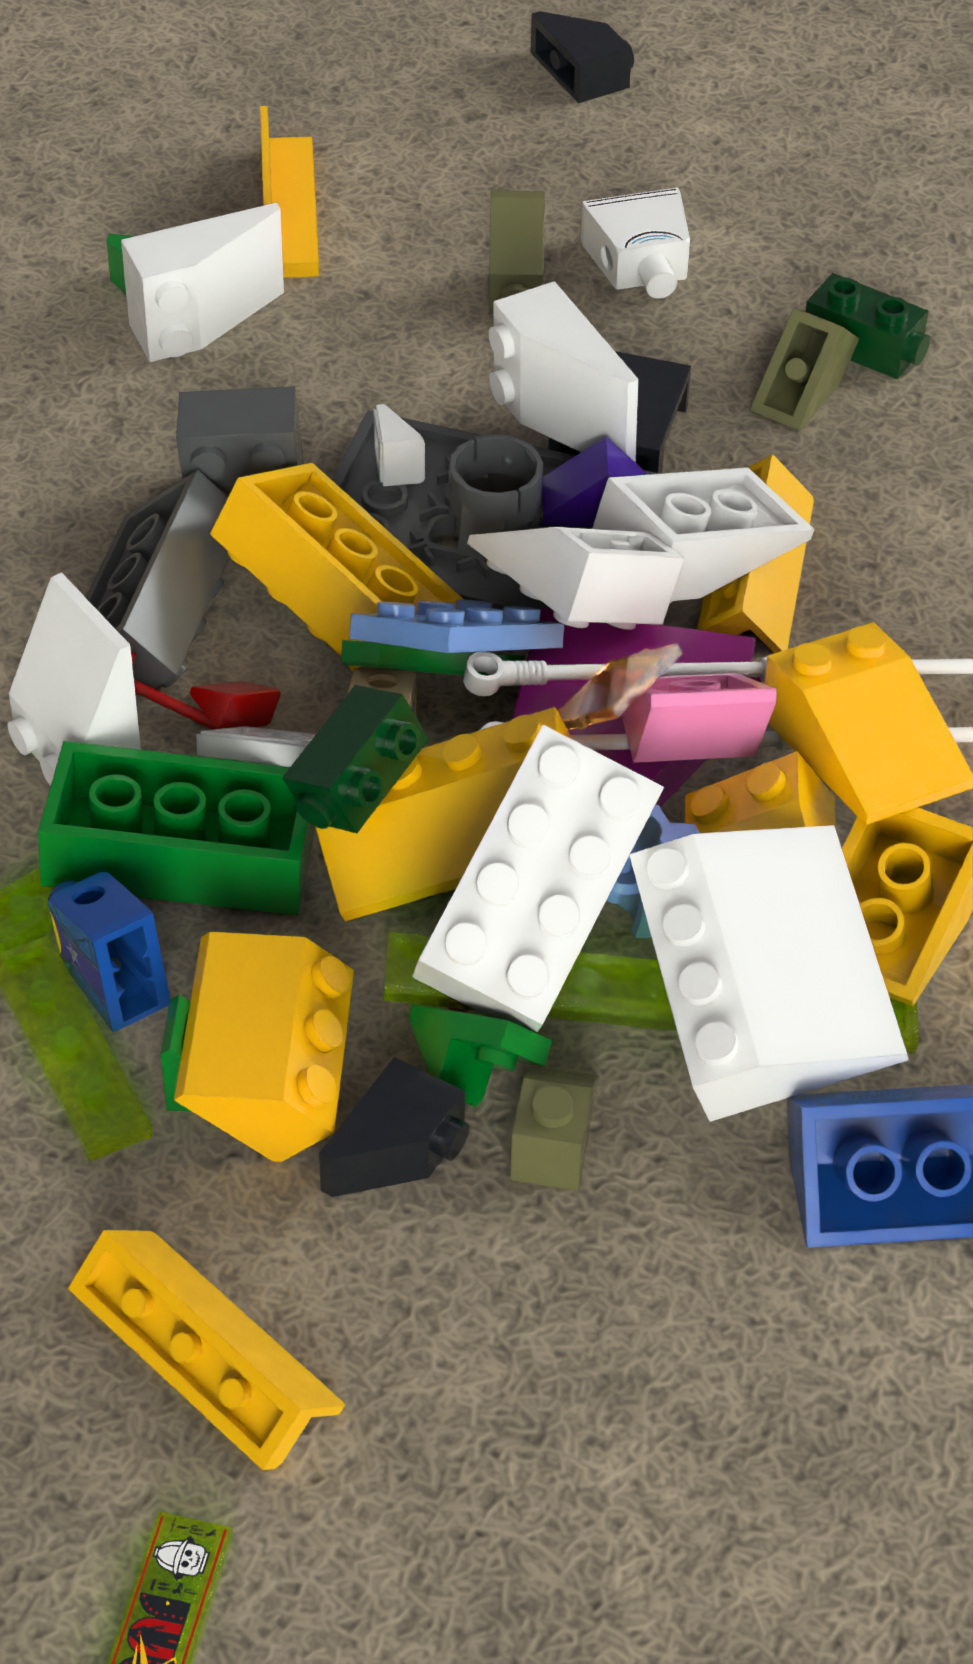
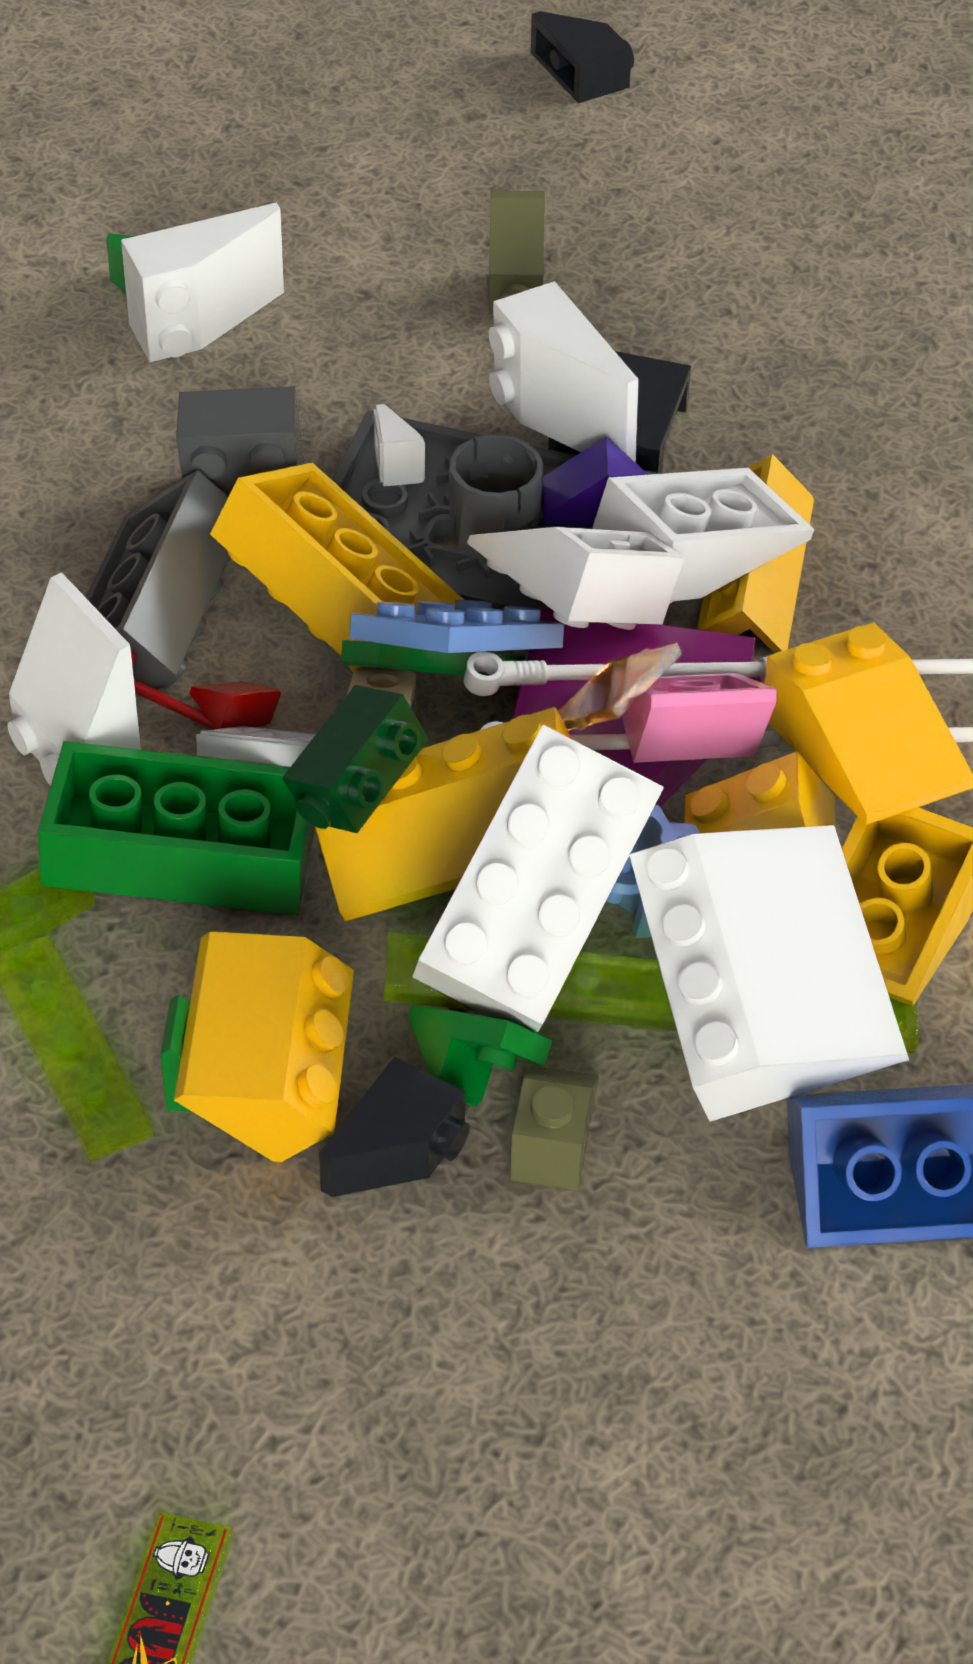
(102, 921): blue torso -> none
(202, 1344): yellow panel -> none
(291, 183): yellow panel -> none
(638, 239): white torso -> none
(804, 369): olive slope -> none
(887, 326): dark green brick -> none

